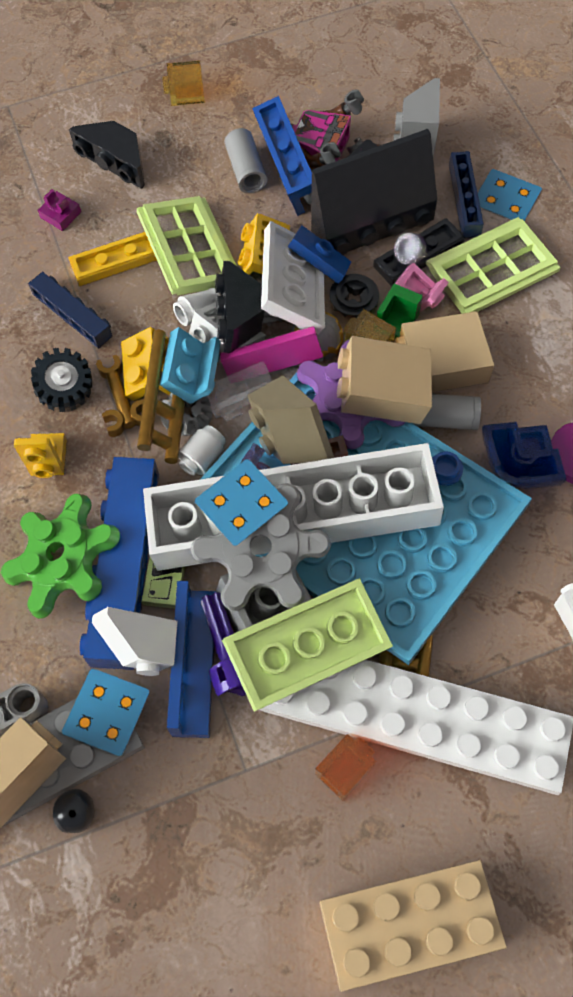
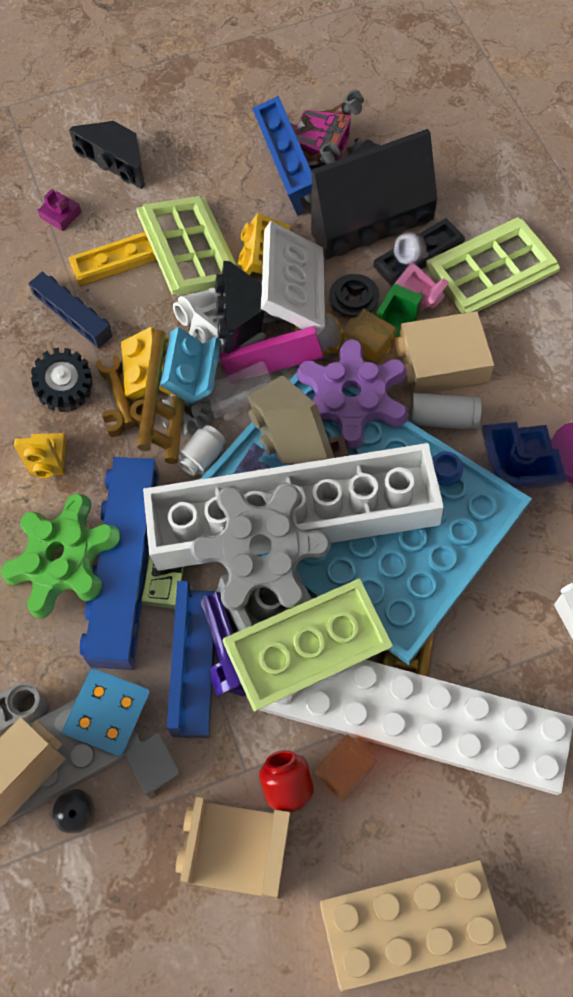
(138, 639): white slope -> none
(152, 764): none -> dark grey panel
(184, 83): clear yellow brick -> none
(234, 849): none -> tan panel
(241, 502): dark azure sticker -> none
(245, 160): light grey pin -> none
(286, 781): none -> red head
(320, 254): blue plate -> none
(385, 380): tan brick -> none
(420, 112): light grey slope -> none
(465, 194): dark blue piece -> none
(507, 195): dark azure sticker -> none

